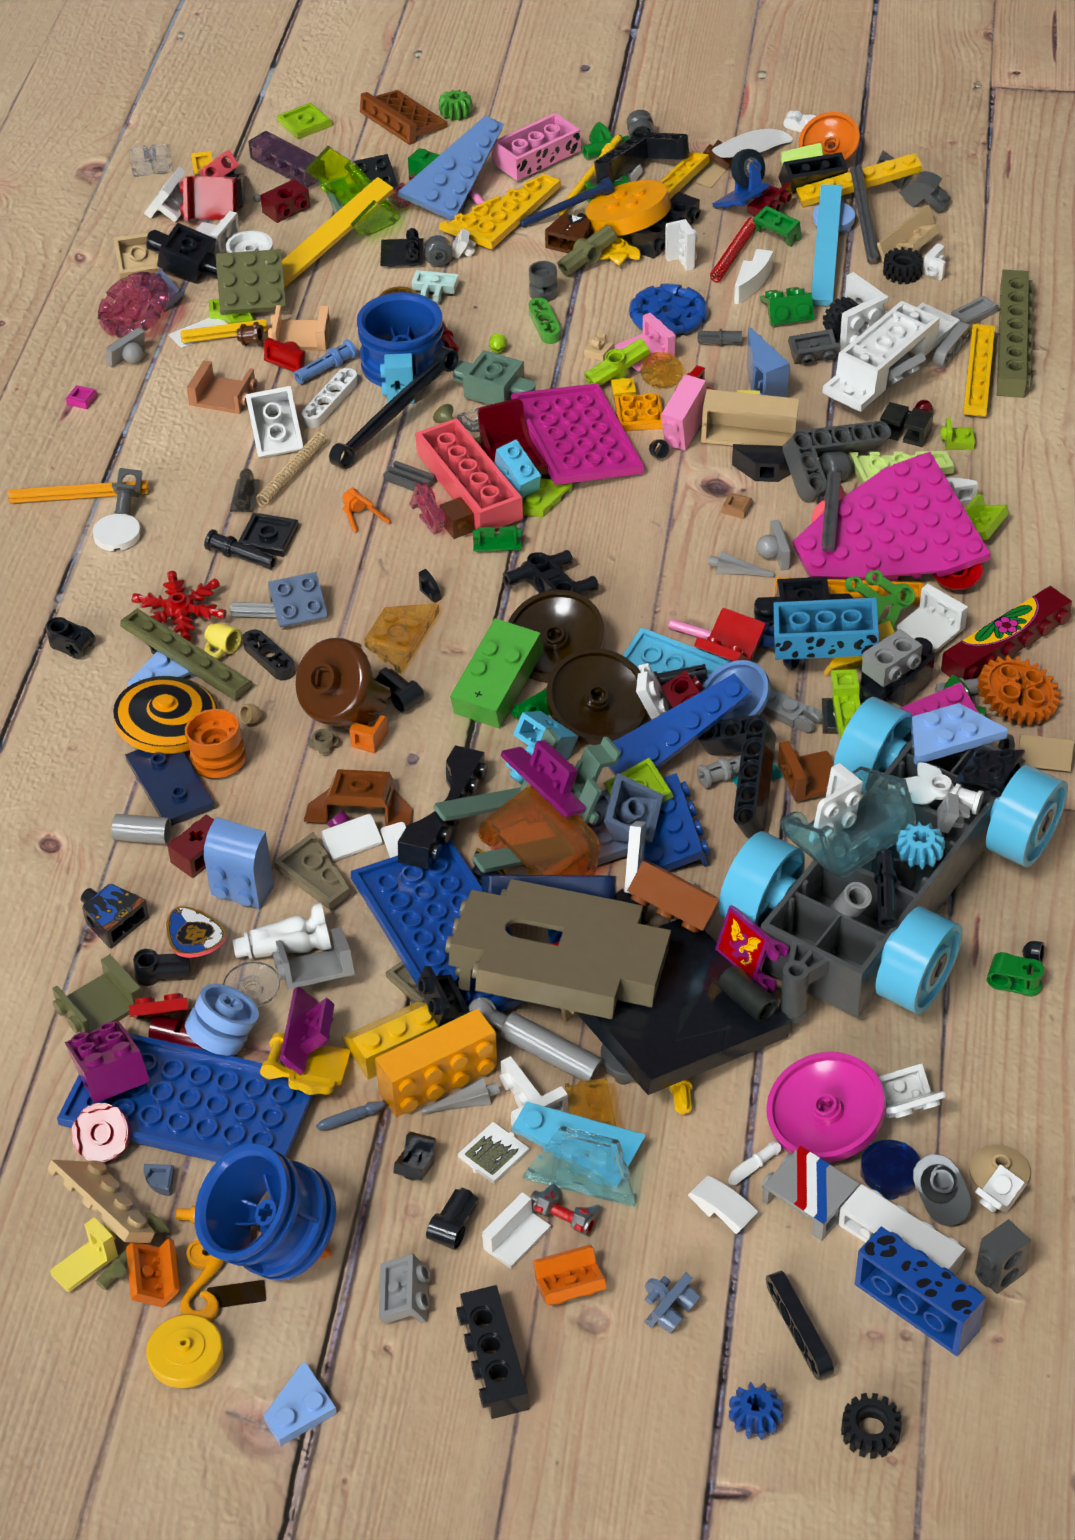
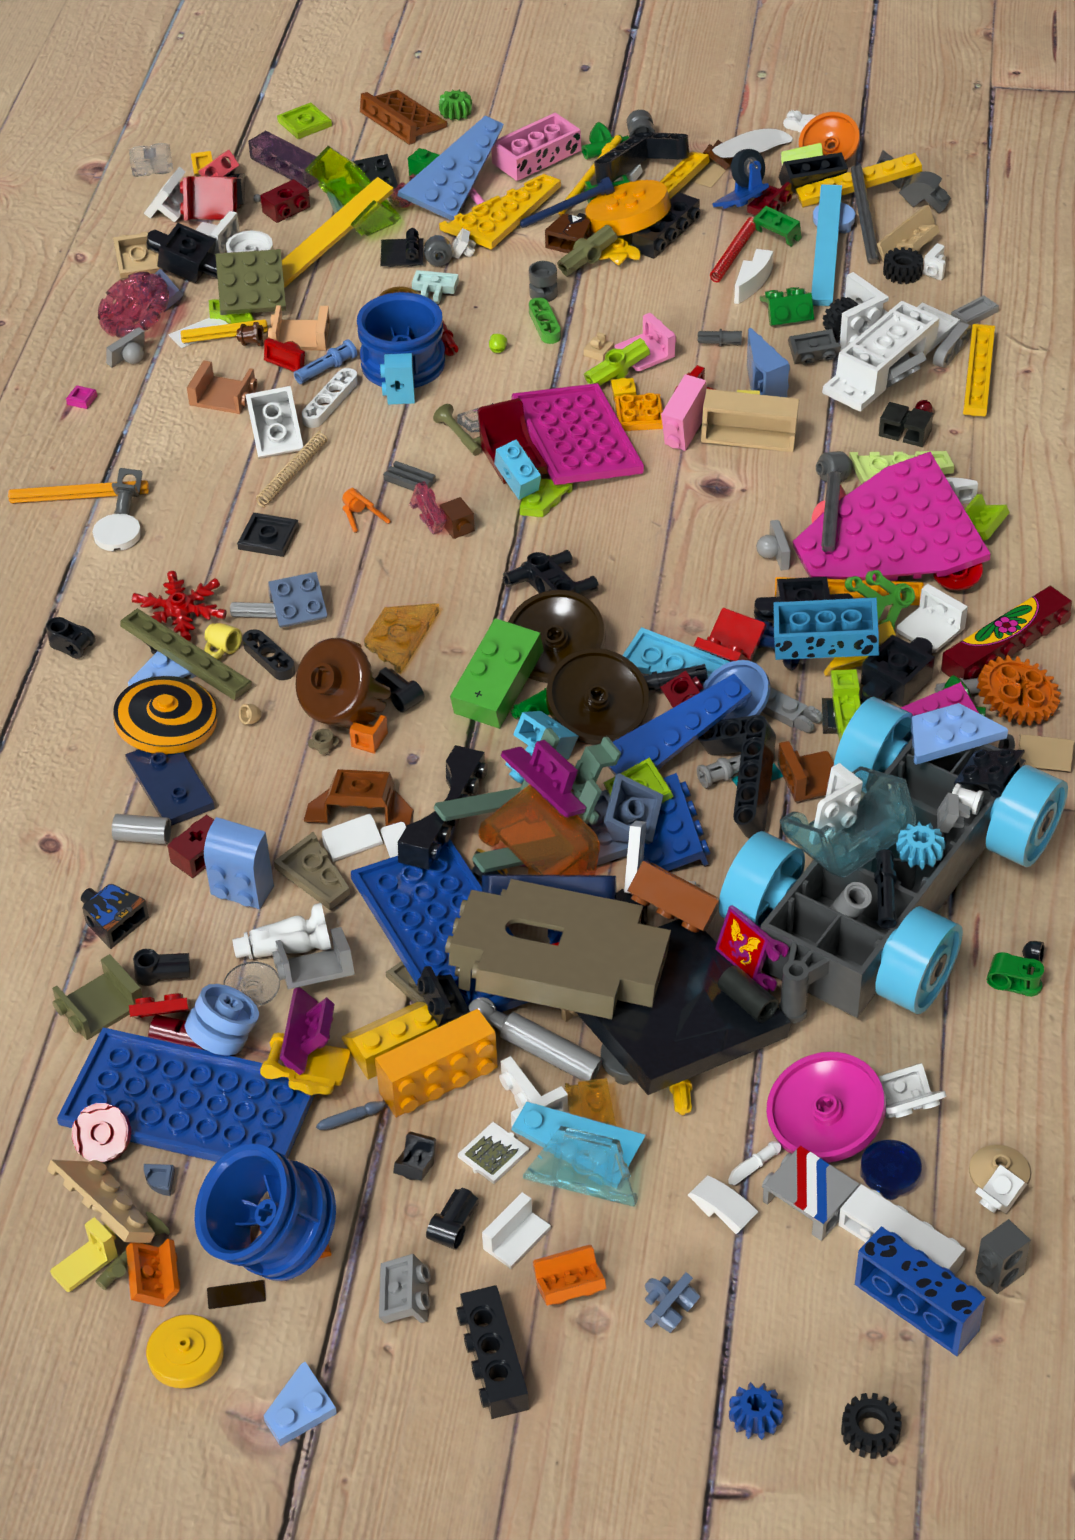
(107, 1061): magenta slope -> none
(193, 932): shield -> none
(209, 1265): light orange plant -> none
(215, 743): orange wheel -> none
(231, 547): black pin -> none
(245, 492): clear smoke hinge -> none
(340, 818): magenta hinge -> none
(393, 408): black piece -> none
(429, 586): black tile -> none
(469, 474): coral brick -> none
(473, 1095): light grey piece -> none
(487, 540): green hinge -> none
(492, 378): sand green brick -> none
(581, 1219): flat silver piece -> none
(650, 692): white plate -> none
(661, 370): clear yellow wheel -> none
(662, 449): black hinge -> none
(670, 308): blue plate -> none
(680, 243): white bracket -> none
(688, 629): bright pink bar -> none
(730, 565): light grey piece -> none
(737, 505): medium nougat tile -> none
(760, 462): black slope -> none
(799, 1325): black beam -> none
(807, 445): dark grey beam -> none
(892, 658): light grey brick -> none
(928, 785): white plate -> none
(942, 1189): dark grey piece -> none
(957, 438): lime bracket -> none
(1014, 334): olive brick -> none

